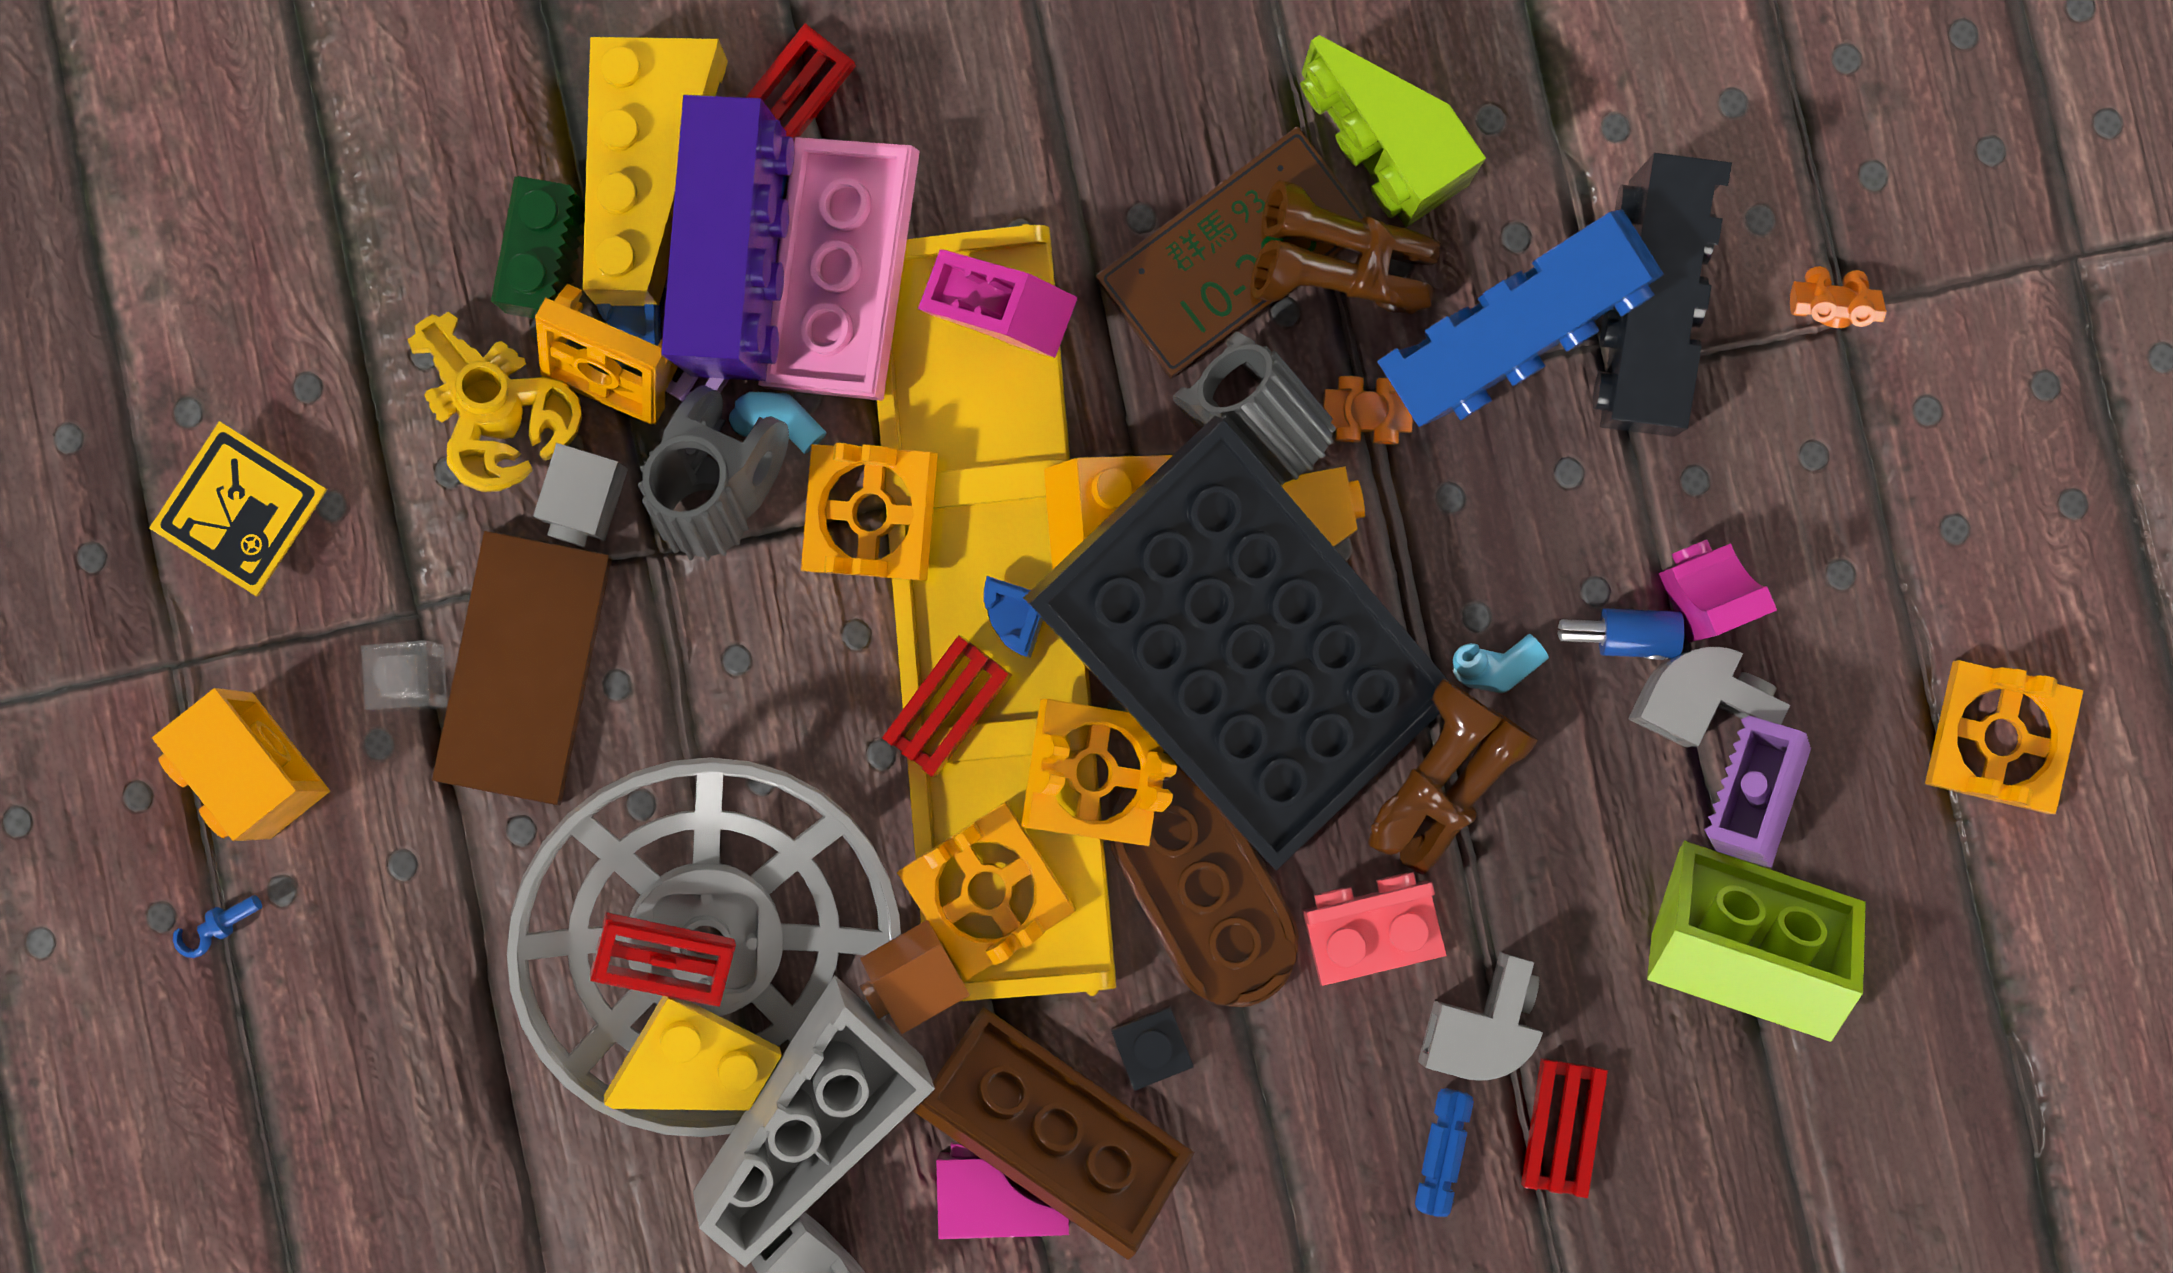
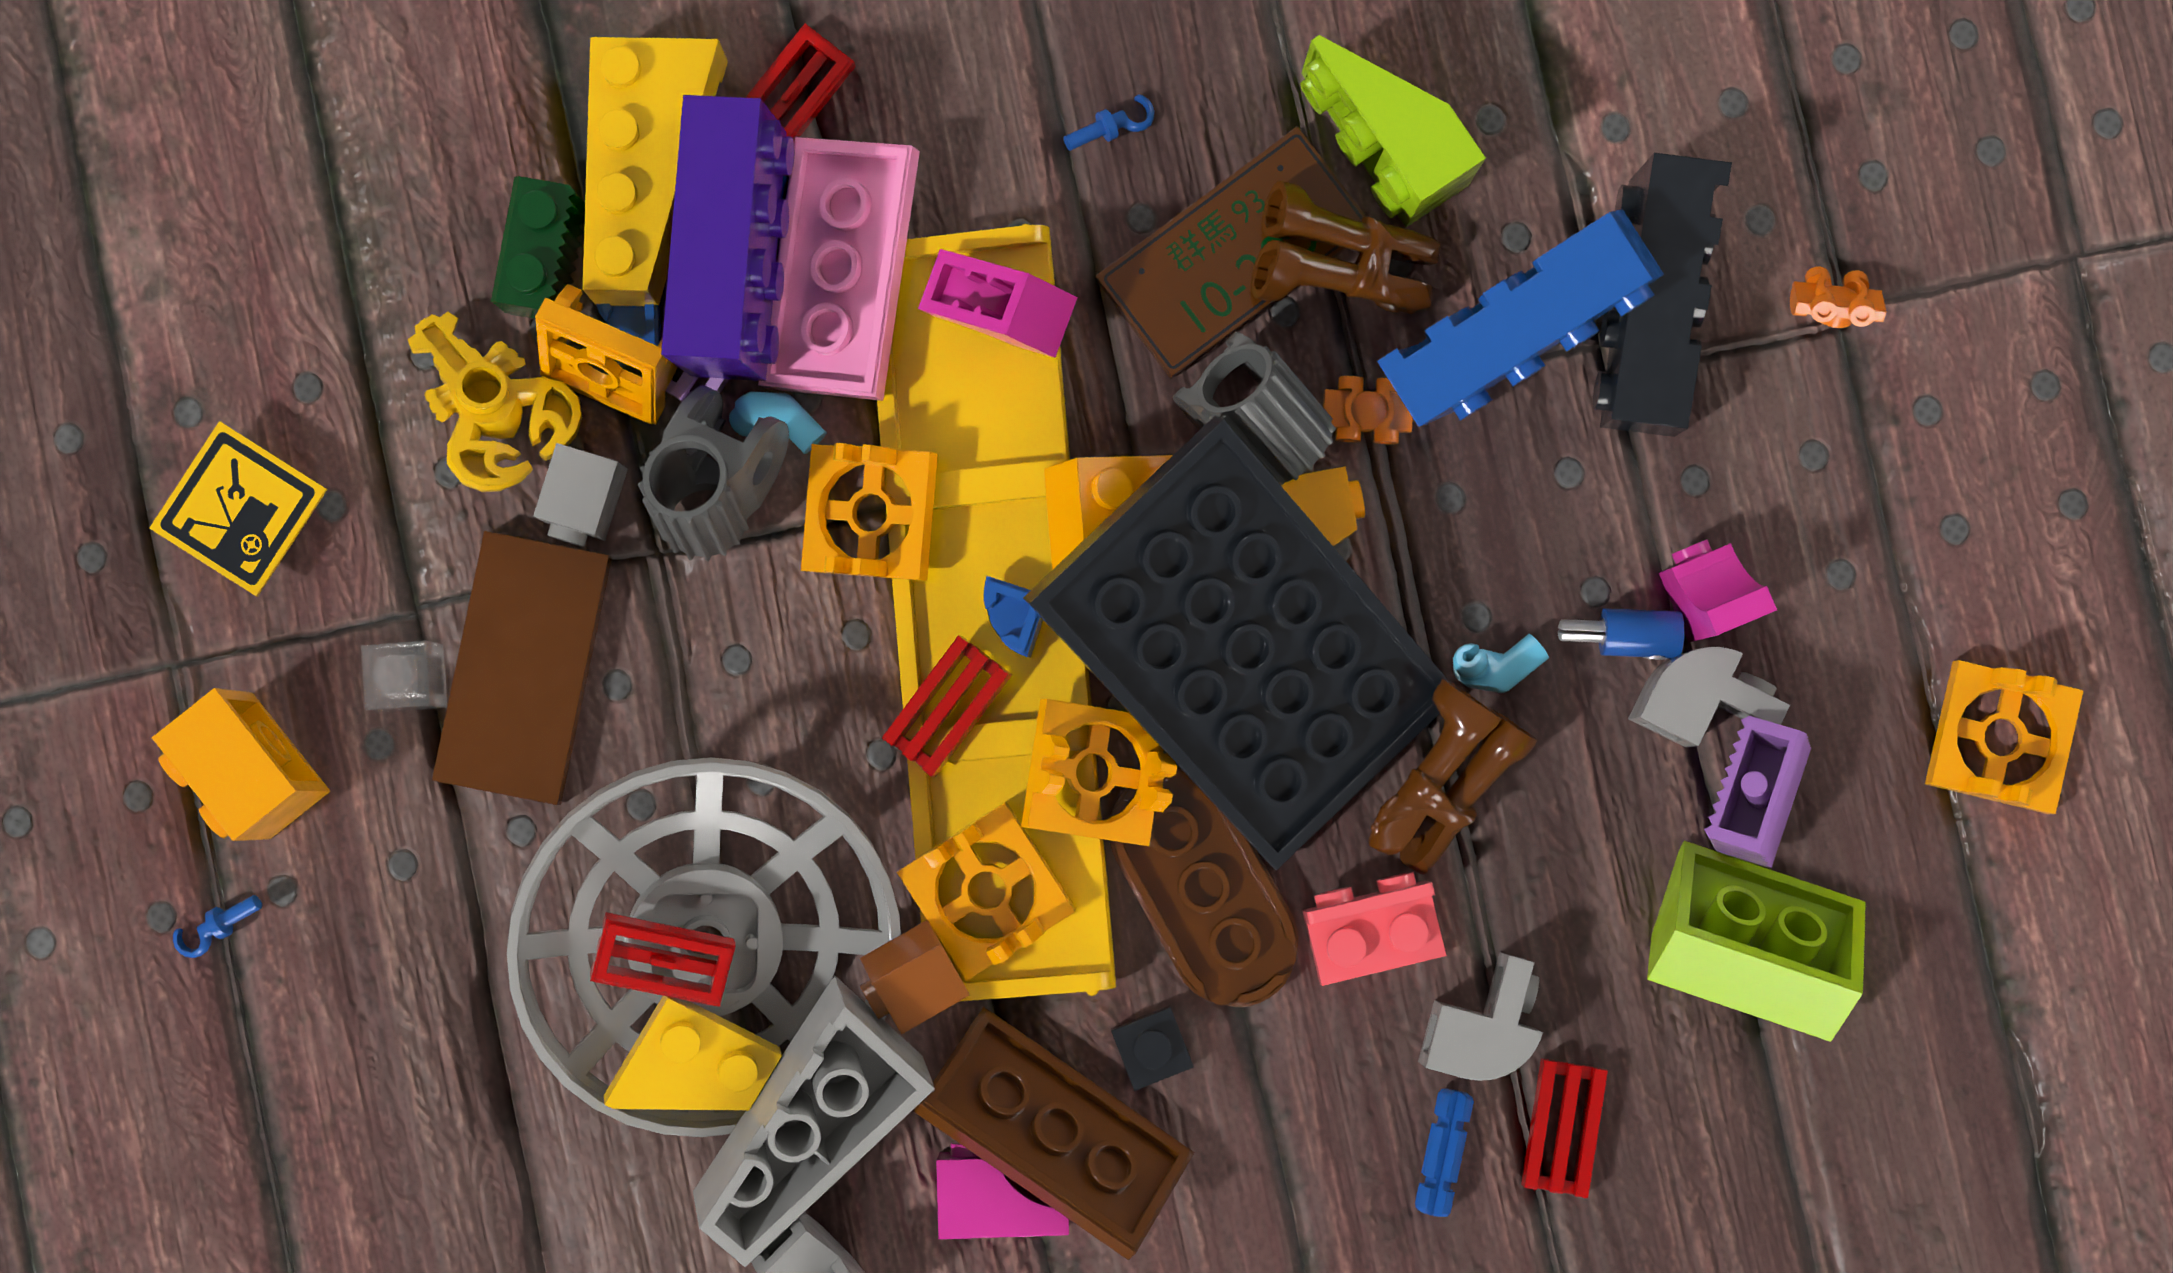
(1108, 125): none -> blue hand

